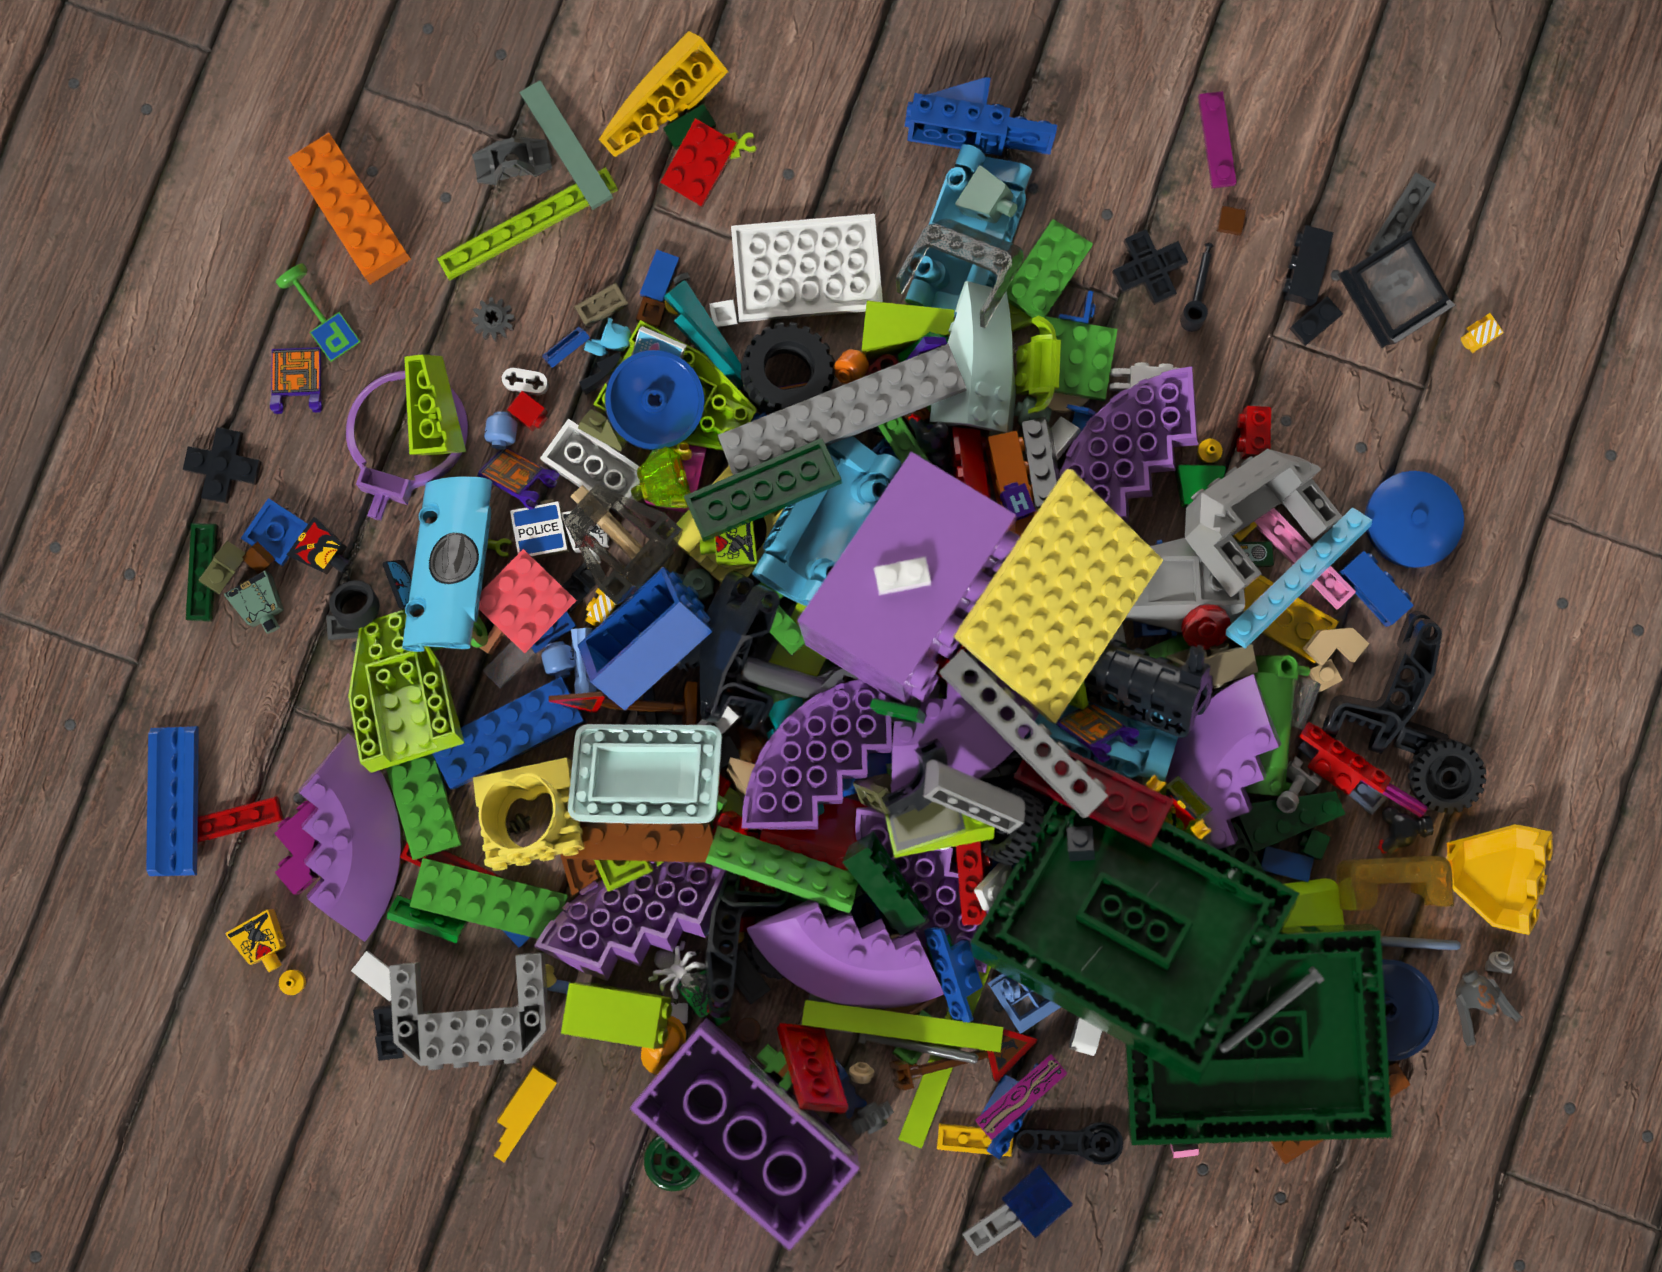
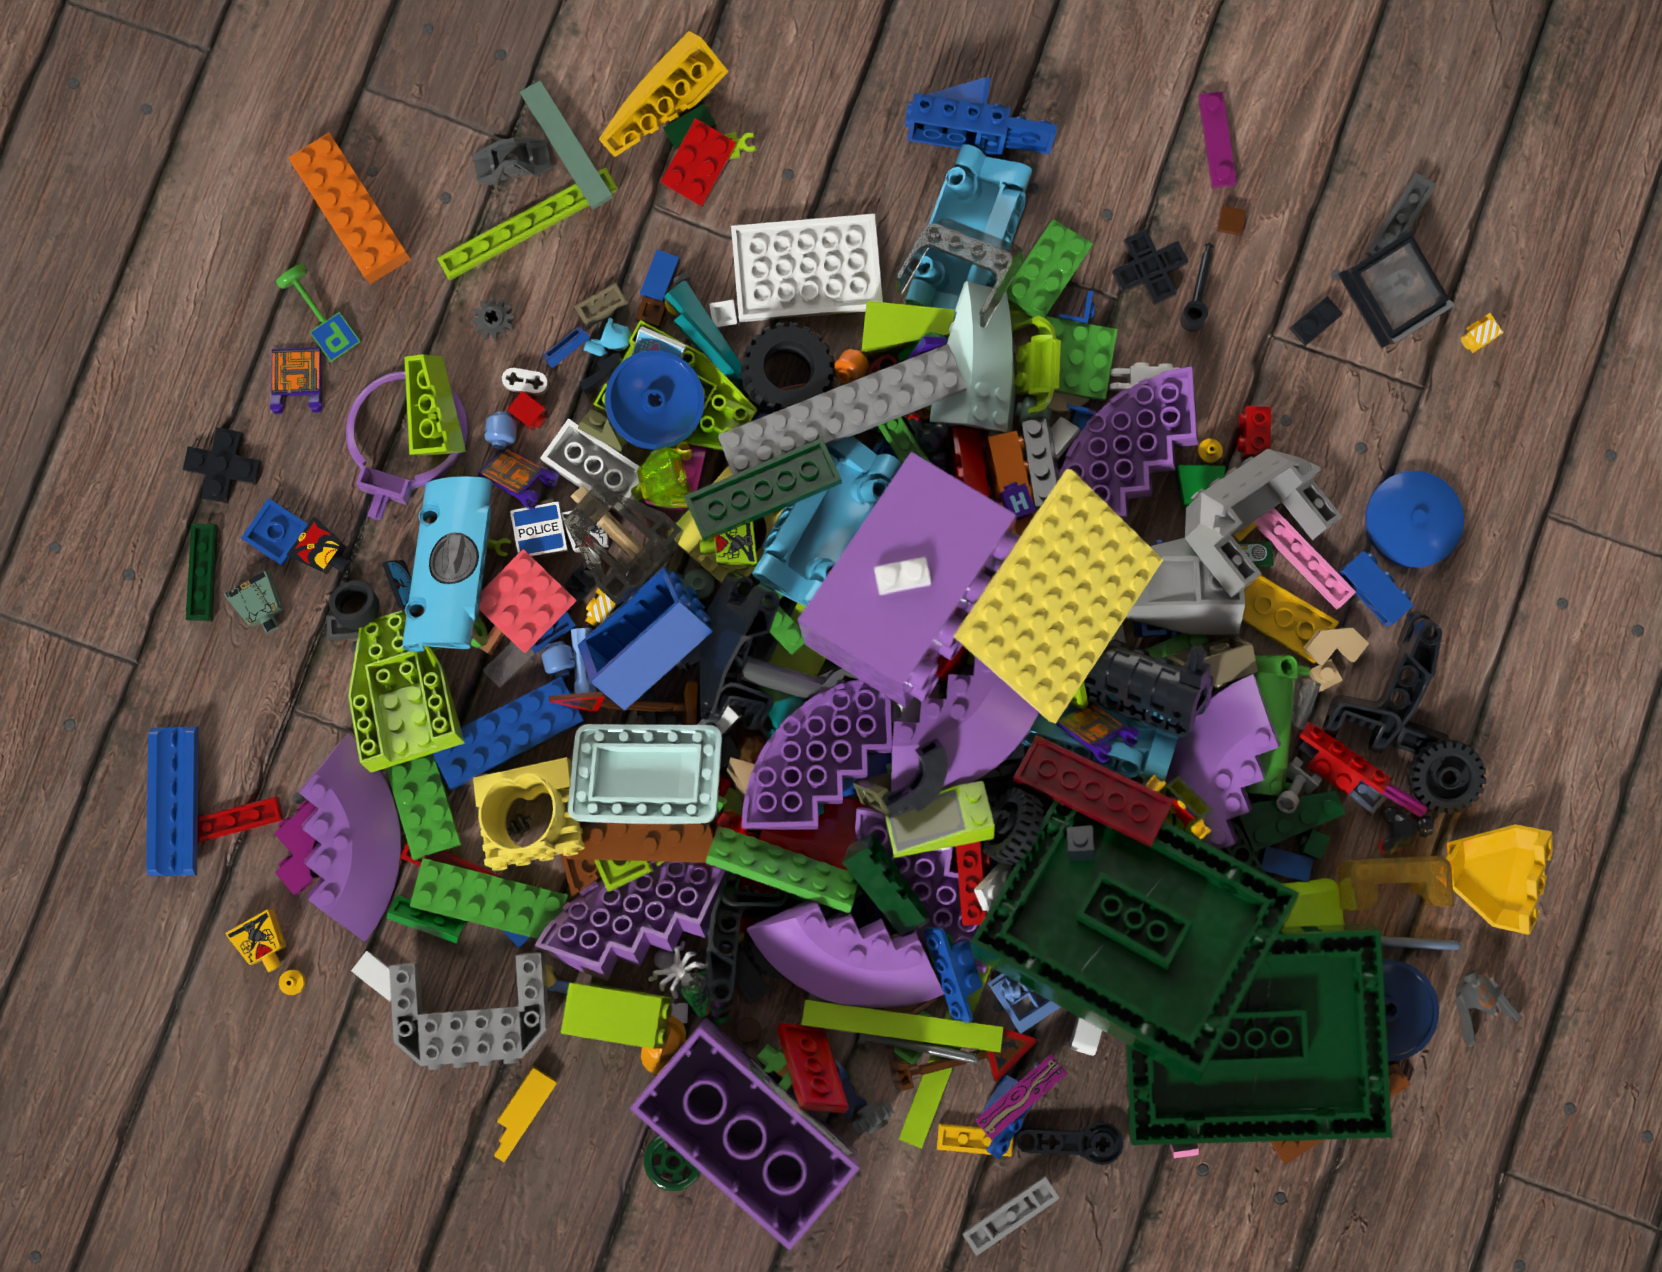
(222, 567): olive slope -> none
(258, 558): reddish brown tile -> none
(384, 1038): black slope -> none
(861, 1073): tan plate -> none
(898, 710): green tile -> none
(973, 797): light grey brick -> none
(986, 197): sand green torso -> none
(1037, 1201): clear blue tile -> none
(1044, 766): light grey brick -> none
(1205, 626): red tile -> none
(1272, 1009): dark grey bar -> none
(1298, 578): medium azure plate -> none
(1307, 265): black brick -> none
(1499, 962): light grey plate -> none

